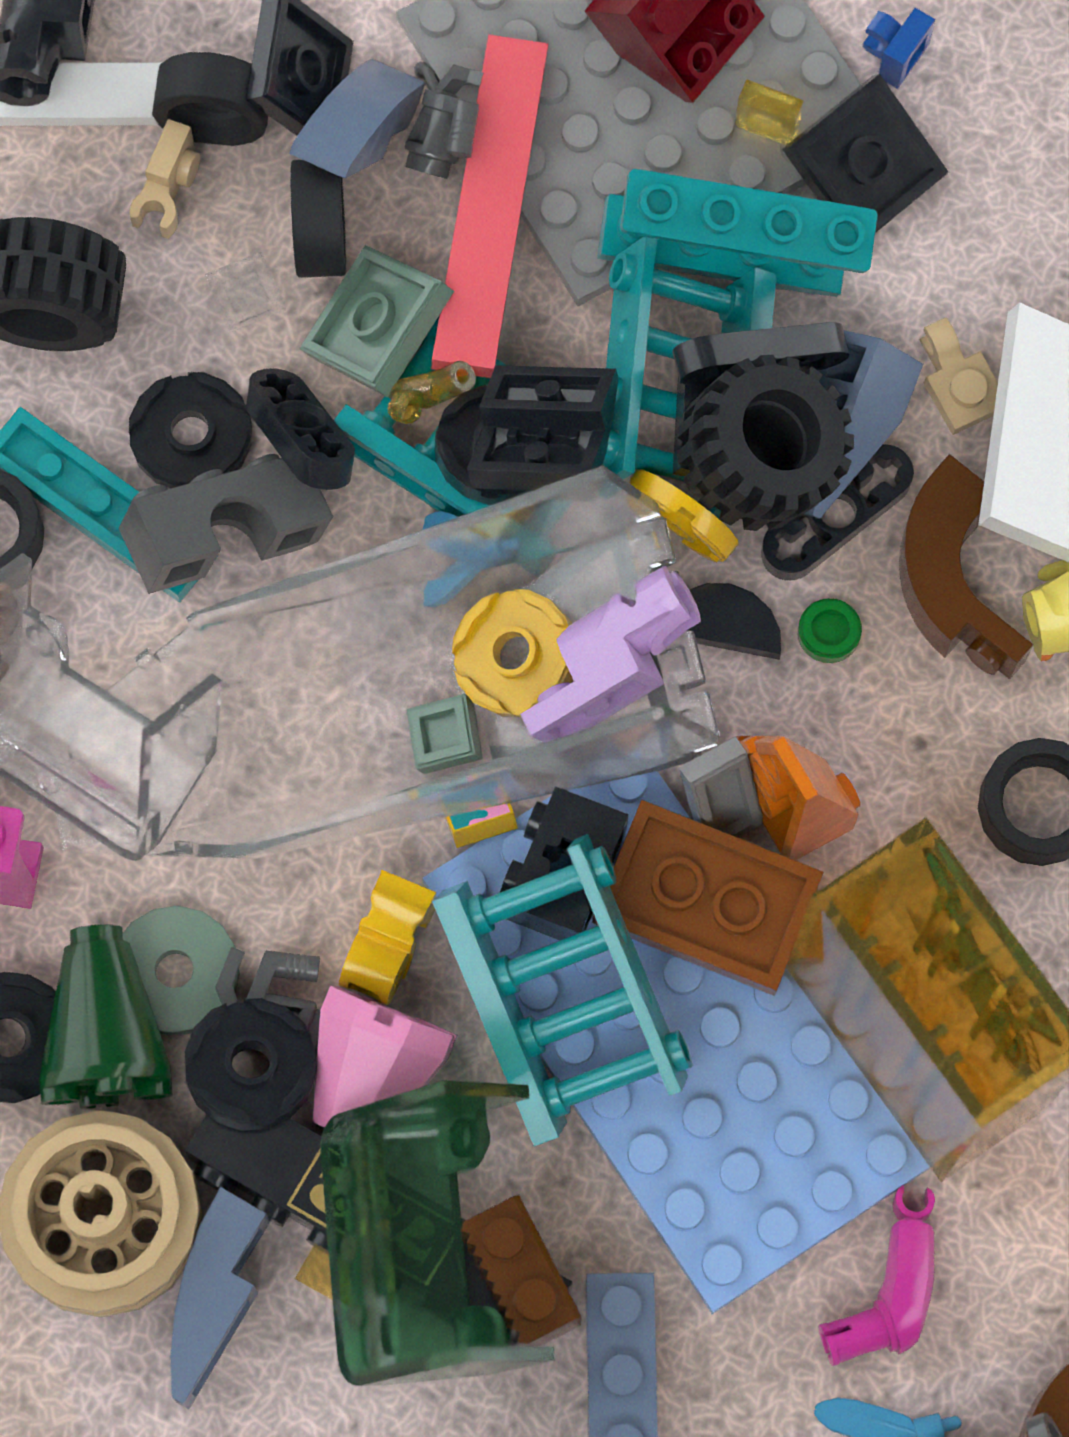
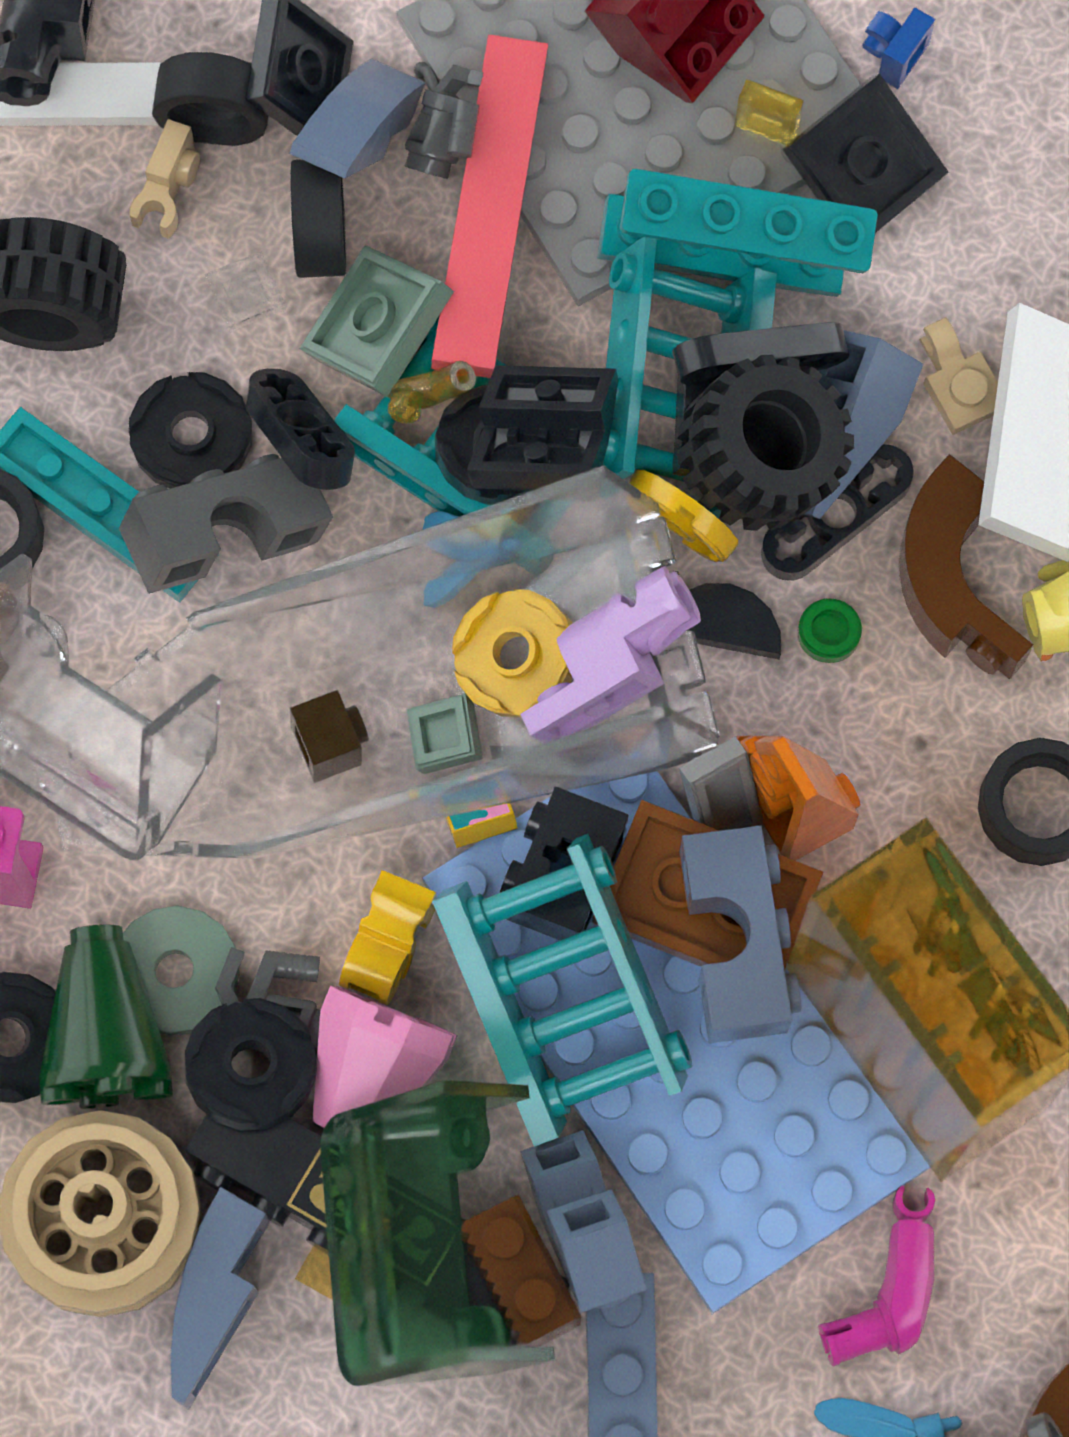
(328, 735): none -> dark brown plate
(583, 1222): none -> sand blue arch
(734, 876): none -> sand blue arch

